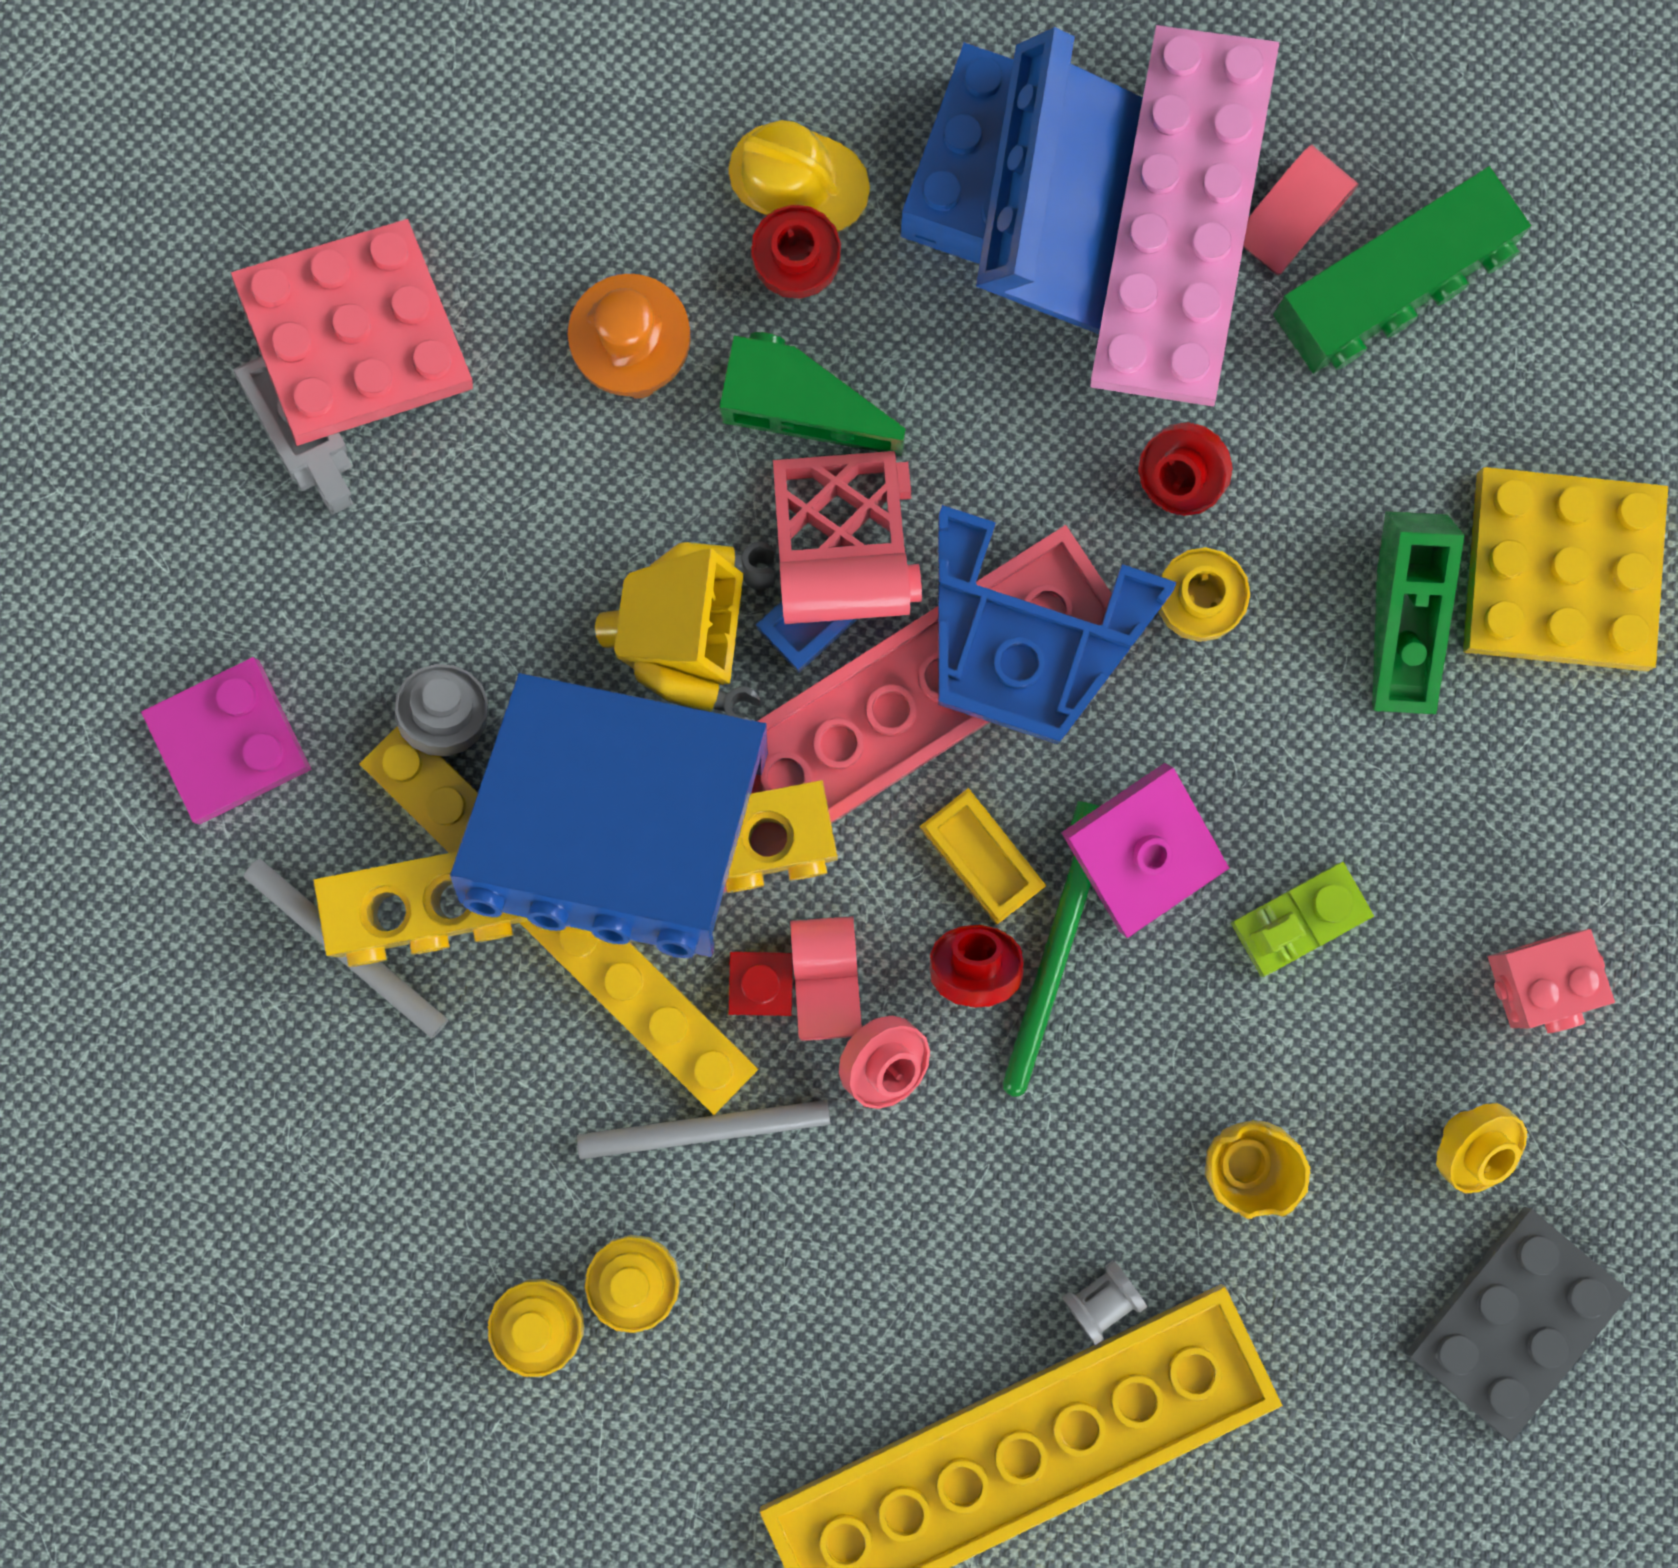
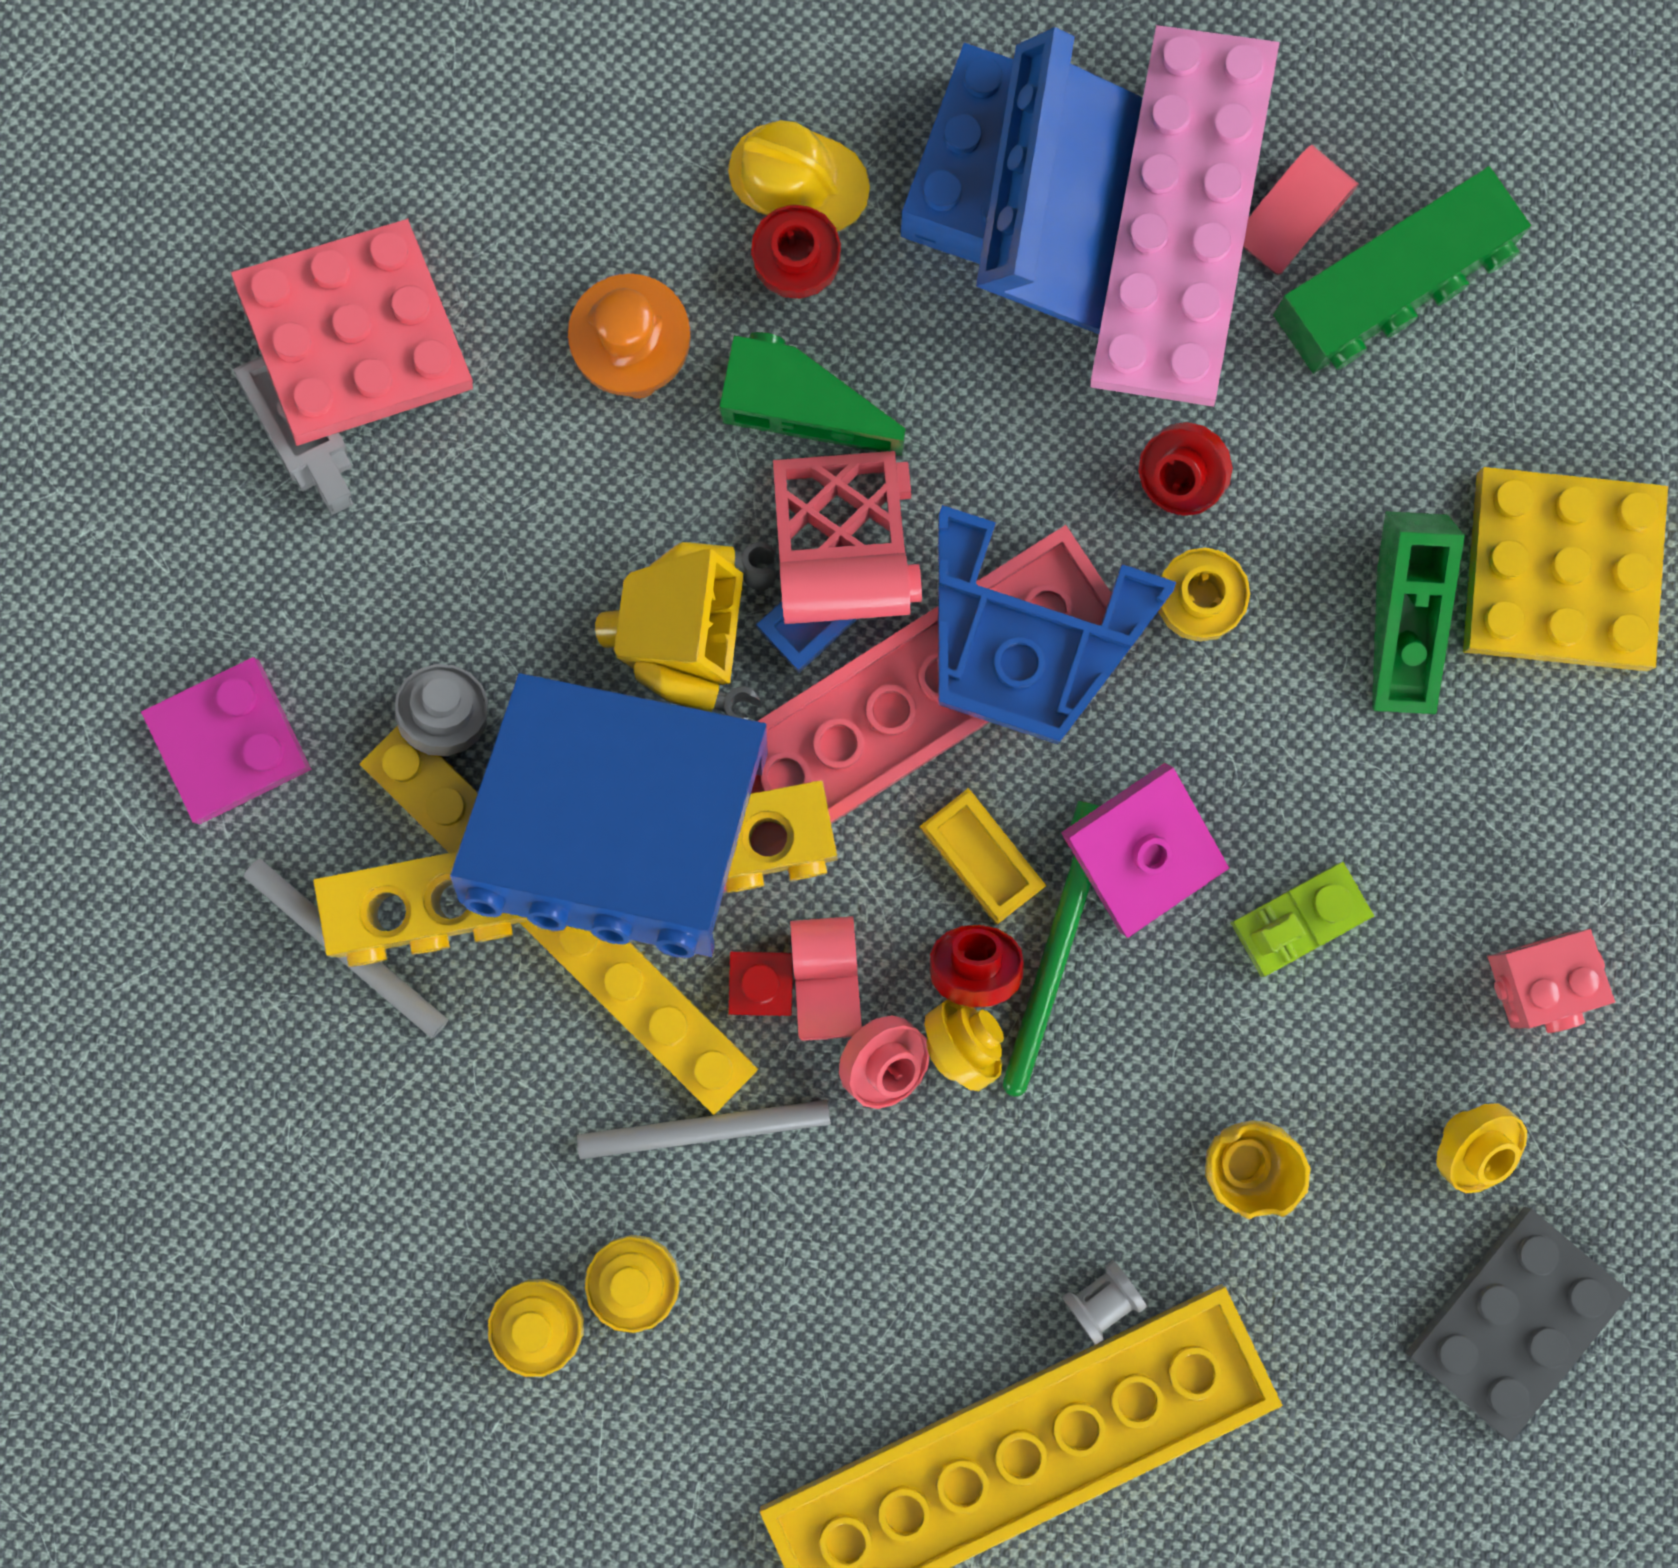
(964, 1044): none -> yellow plate

